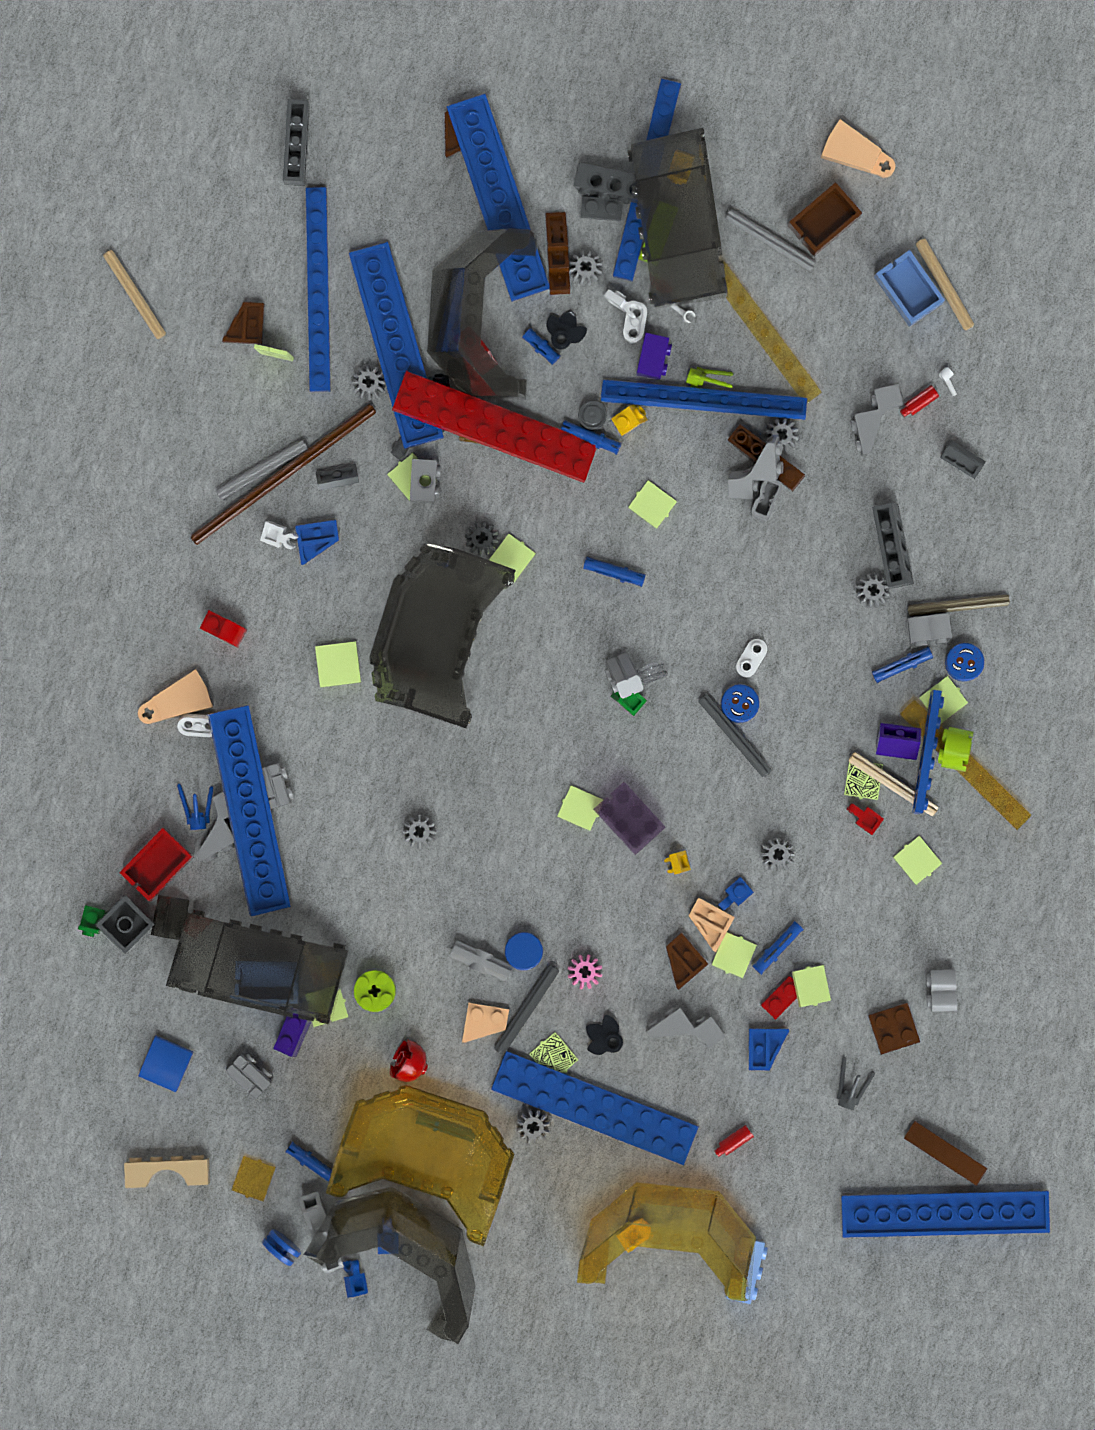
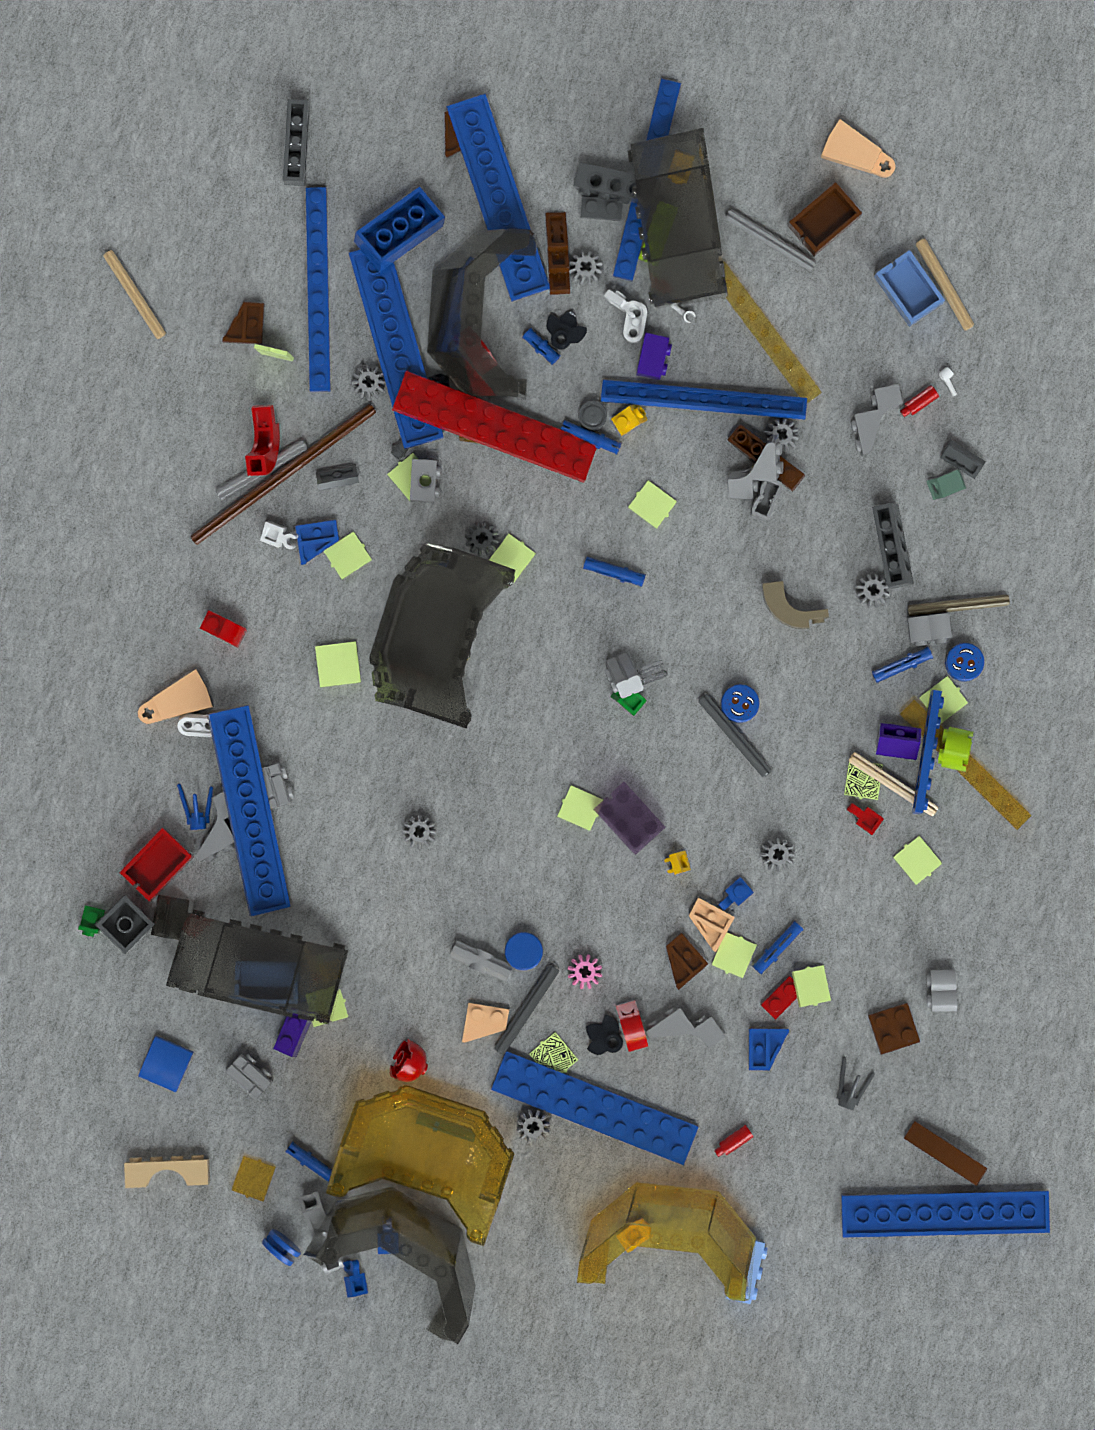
(266, 441): none -> red arch
(347, 555): none -> yellowish green piece
(367, 1000): lime brick -> none
(399, 229): none -> blue brick
(632, 1026): none -> red brick
(697, 377): lime plant -> none
(752, 658): white plate -> none
(781, 610): none -> dark tan arch
(946, 484): none -> sand green bracket

